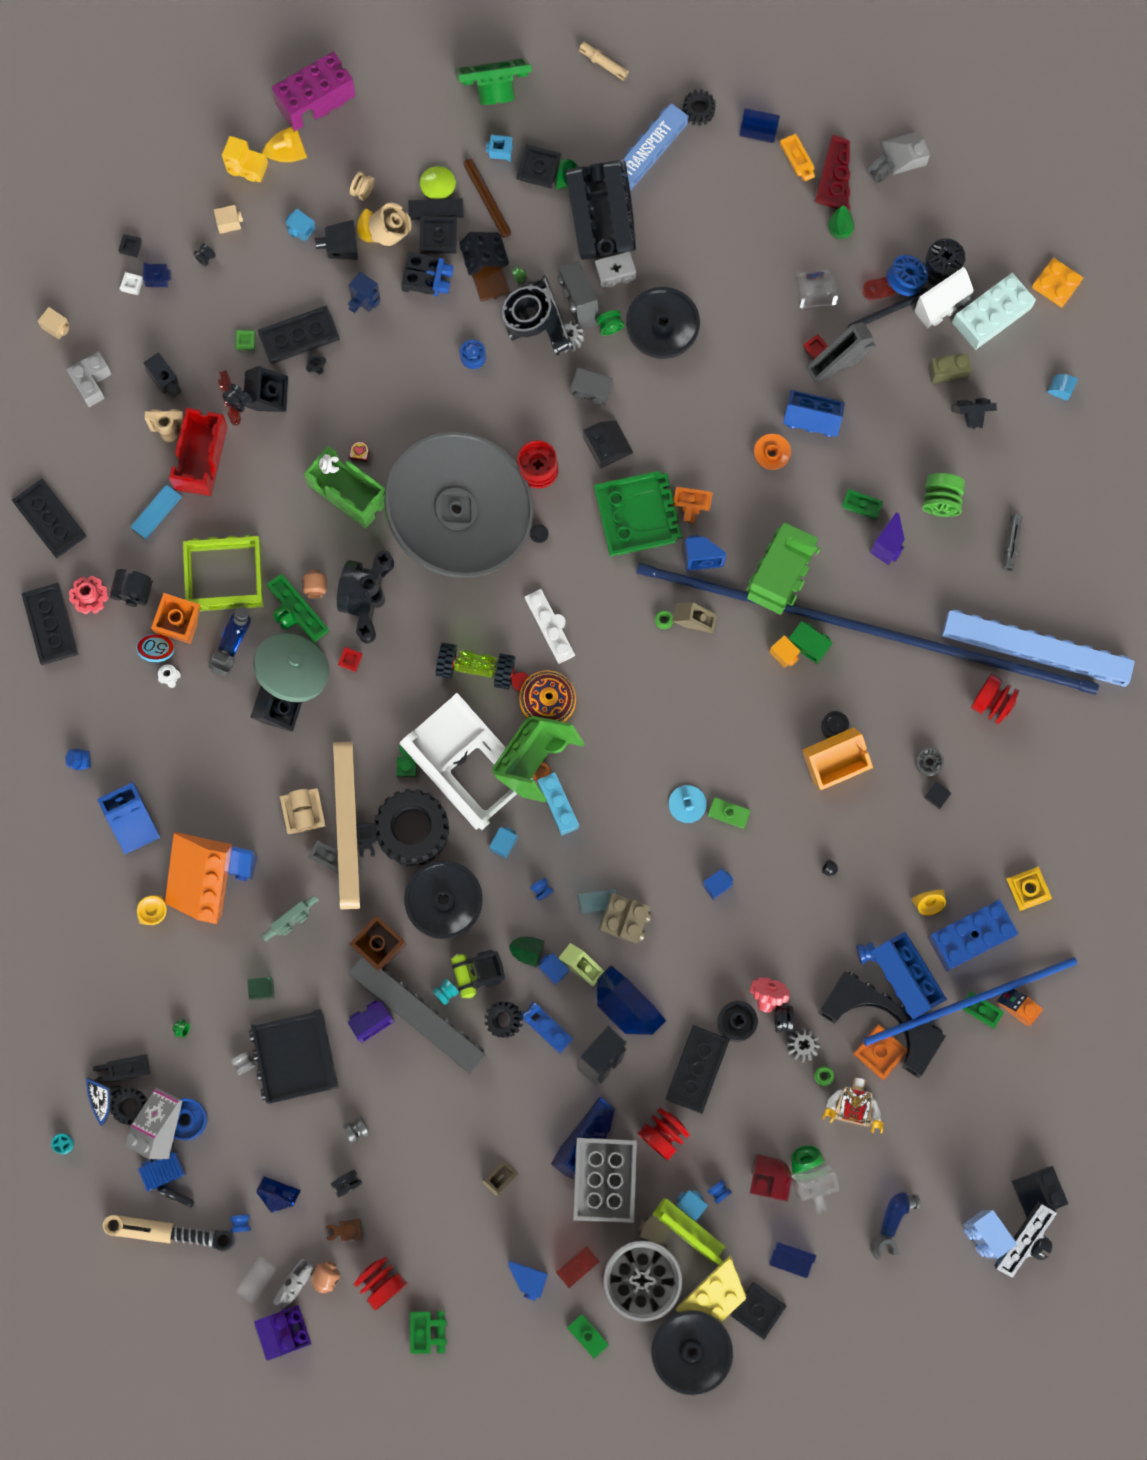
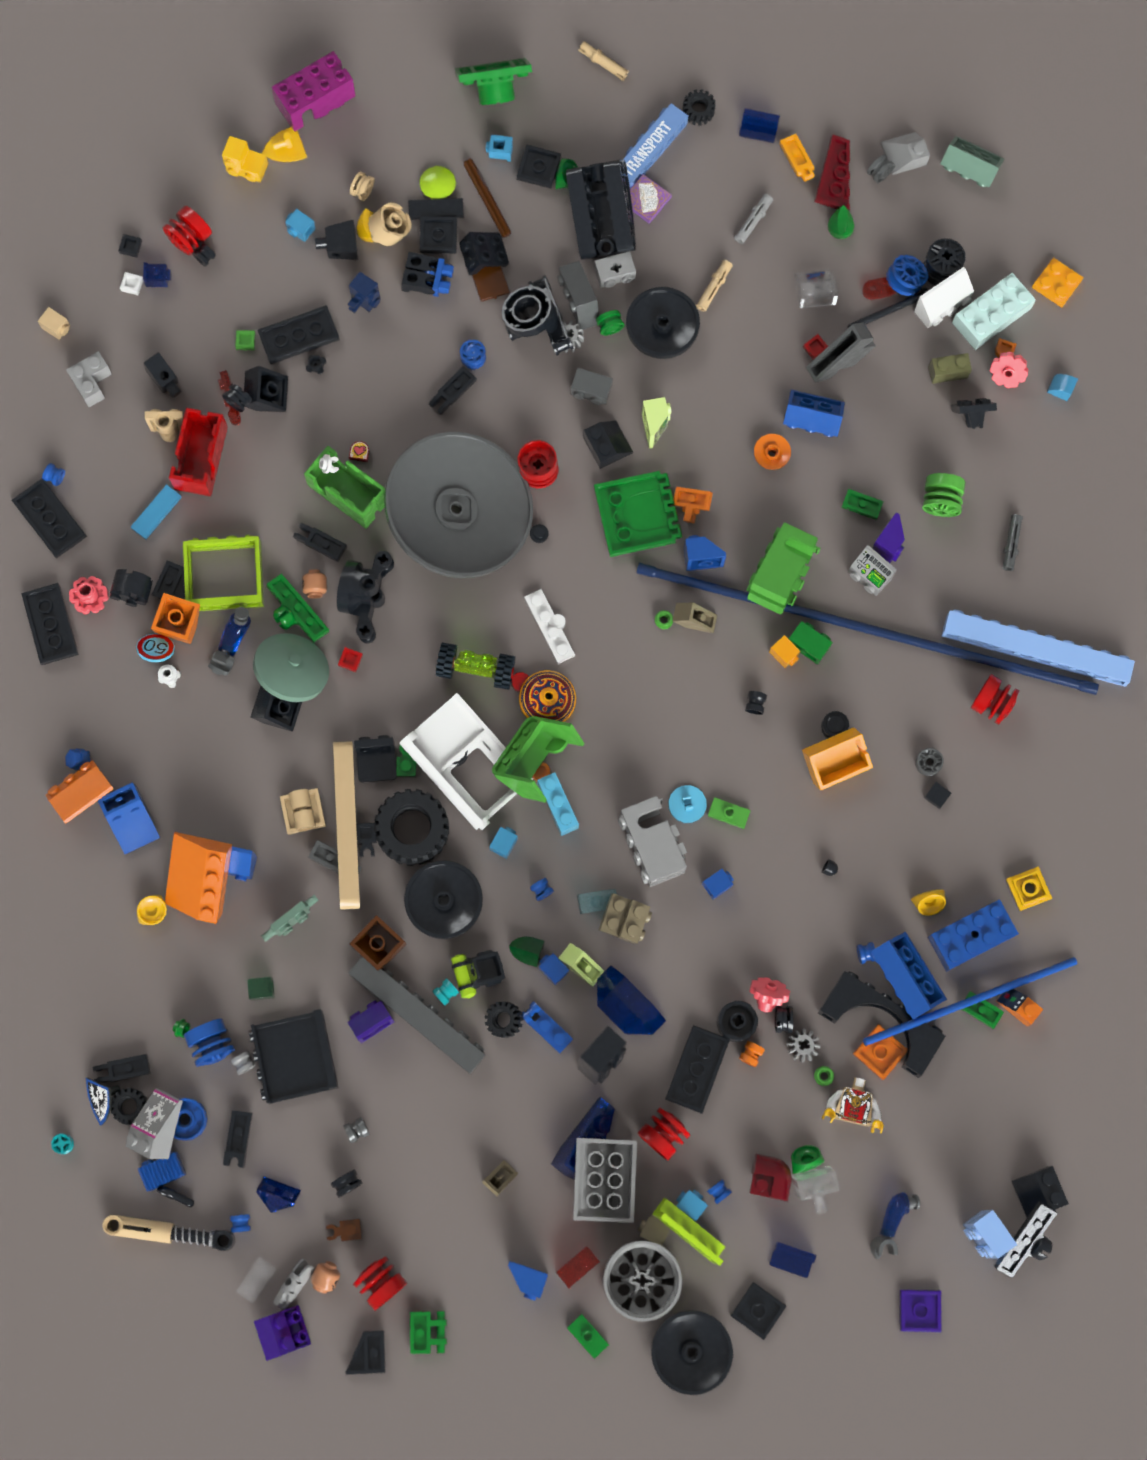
(53, 474): none -> blue wheel
(78, 791): none -> orange slope
(170, 581): none -> black wing
(187, 230): none -> red wheel
(209, 1042): none -> blue wheel
(228, 219): tan brick -> none
(238, 1138): none -> black plate
(321, 542): none -> black hinge
(369, 1354): none -> black wing
(376, 759): none -> black bracket
(453, 389): none -> black hinge
(519, 275): bright green plate -> none
(648, 198): none -> tile
(653, 846): none -> light grey piece
(655, 418): none -> yellowish green slope
(717, 280): none -> tan pin
(717, 1293): light yellow wing -> none
(751, 1054): none -> orange wheel
(756, 702): none -> black wheel
(765, 202): none -> light grey pin
(872, 571): none -> slope
(920, 1311): none -> dark purple tile
(972, 162): none -> sand green slope
(1004, 346): none -> orange tile
(1009, 370): none -> coral plant

